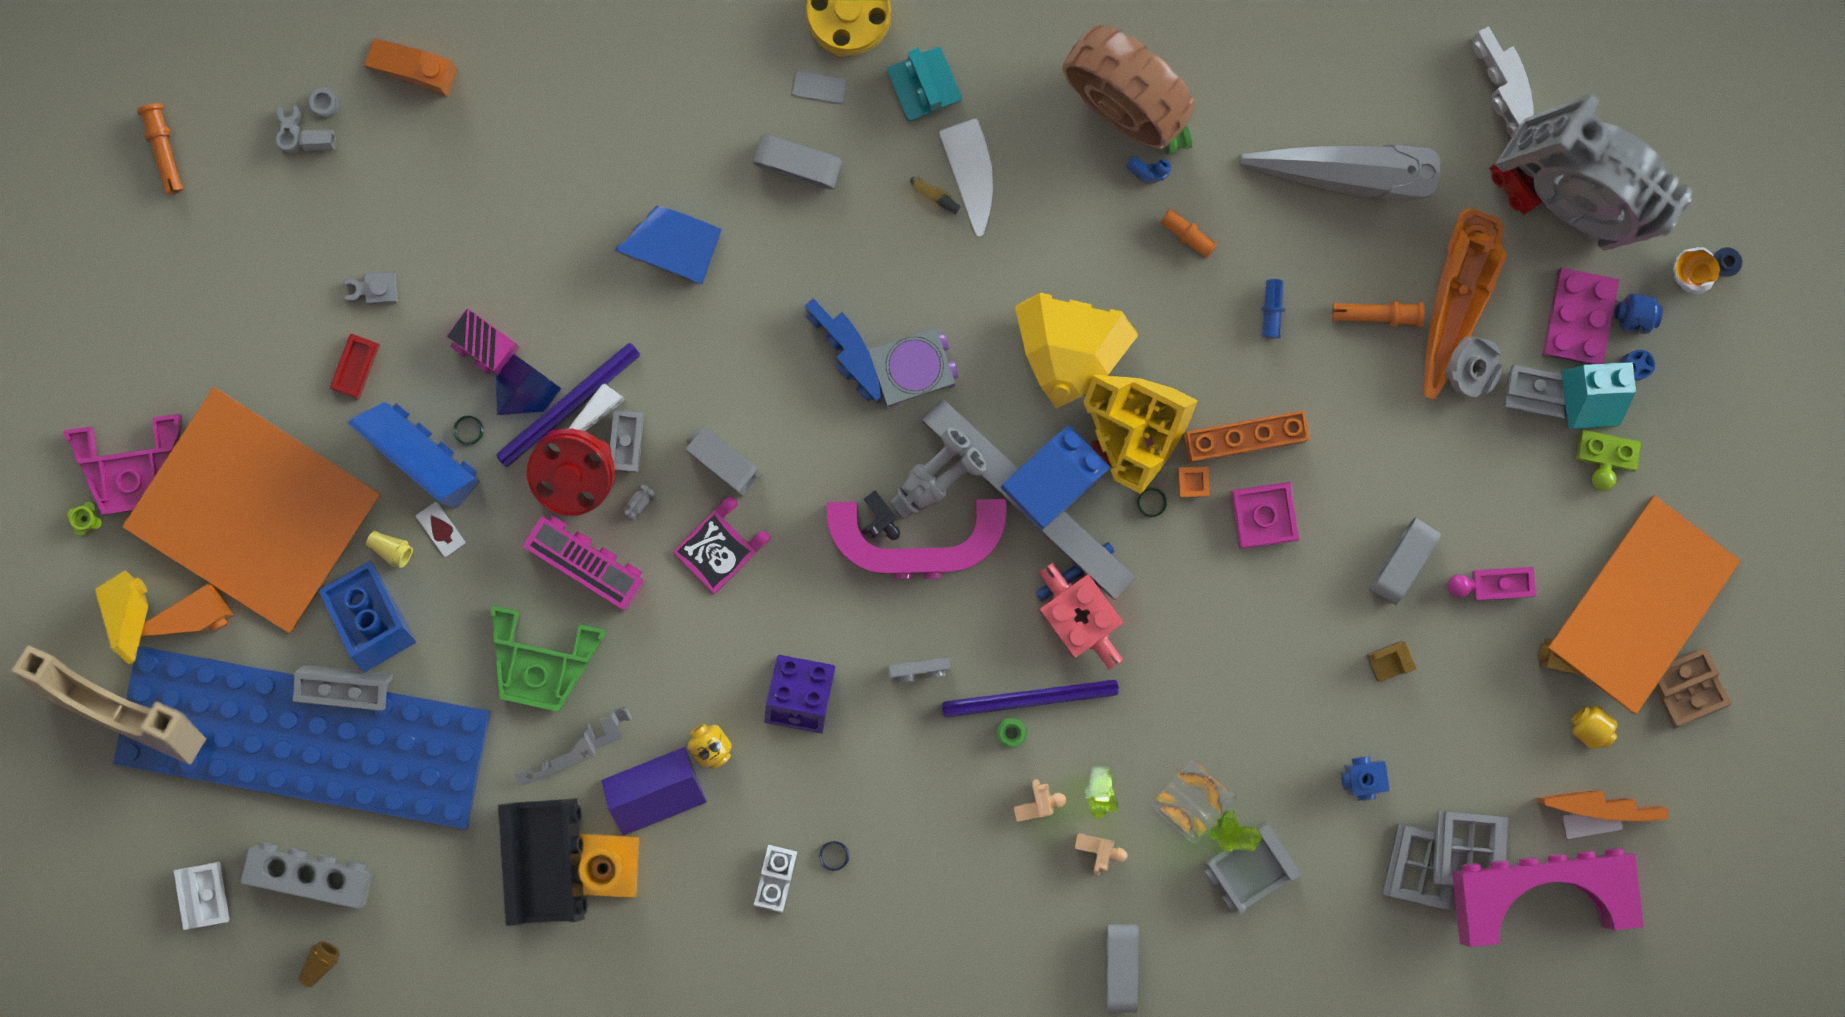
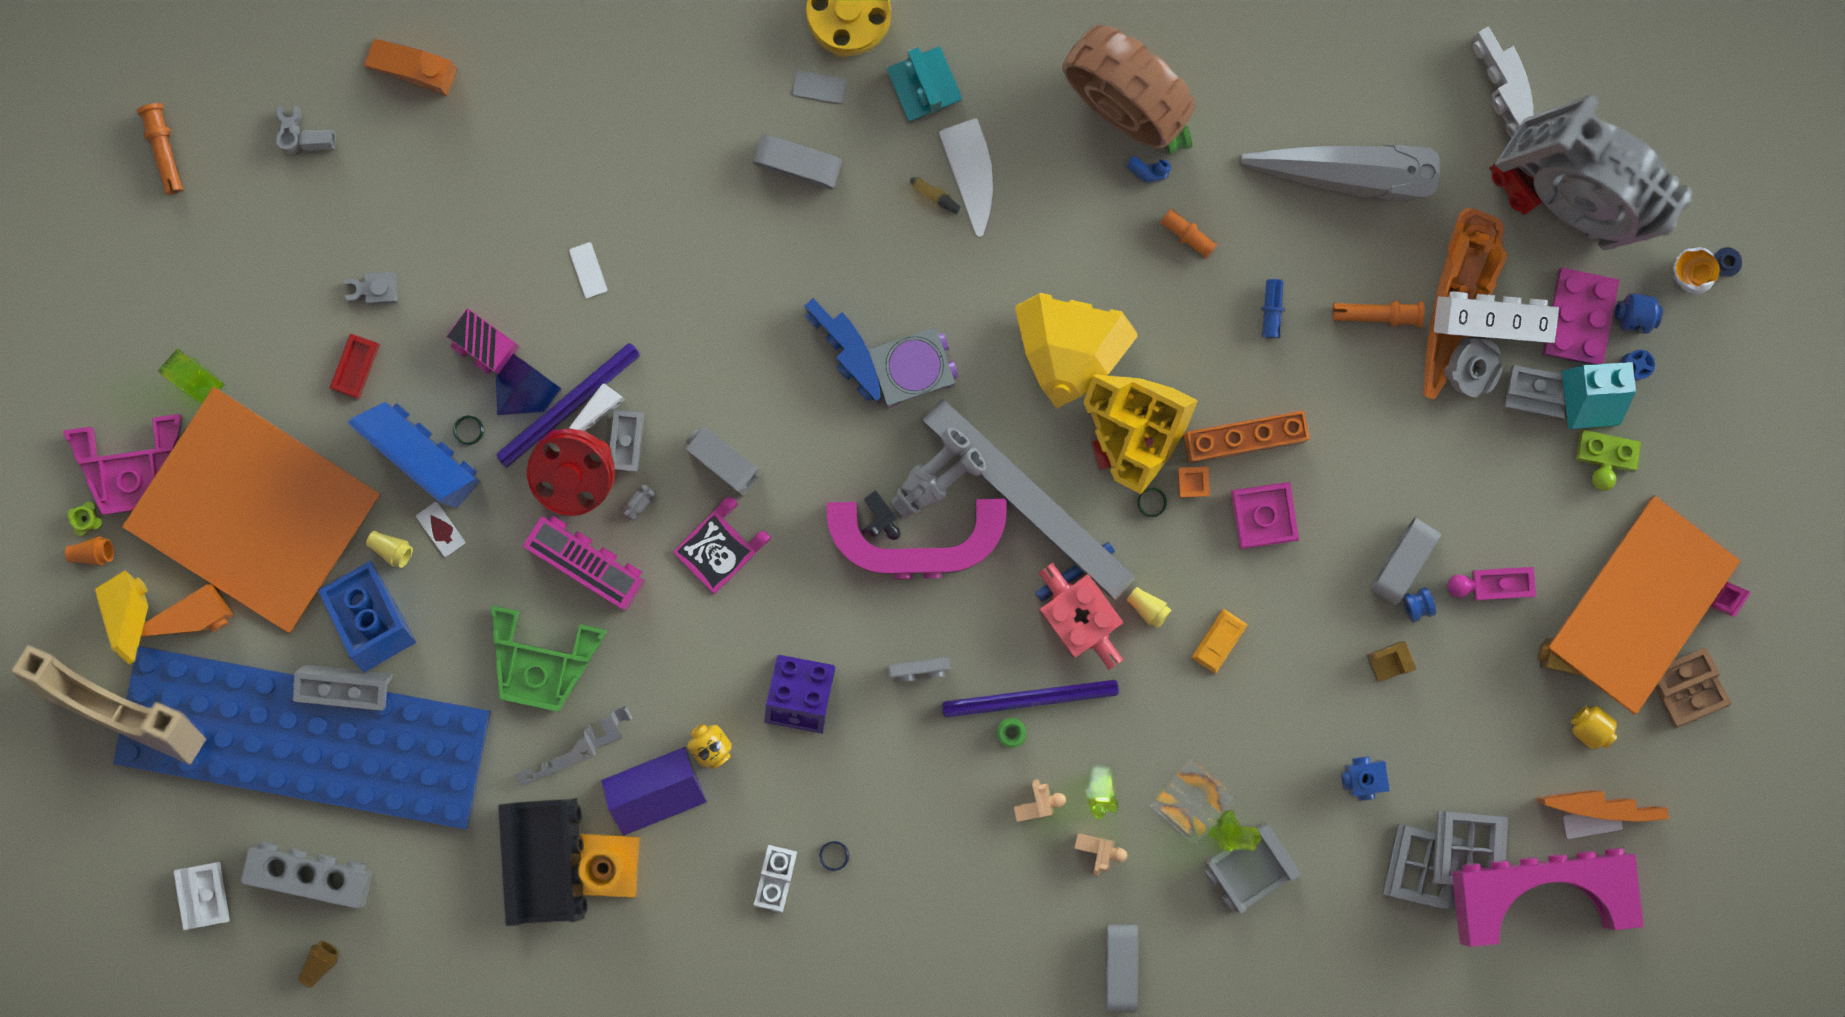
(93, 551): none -> orange cone
(189, 375): none -> clear neon green slope
(323, 102): light grey tile -> none
(588, 270): none -> white sticker
(673, 243): blue slope -> none
(1055, 477): blue slope -> none
(1150, 608): none -> light yellow cone
(1219, 641): none -> light orange tile
(1419, 605): none -> blue wheel
(1496, 319): none -> white brick
(1730, 599): none -> dark pink slope

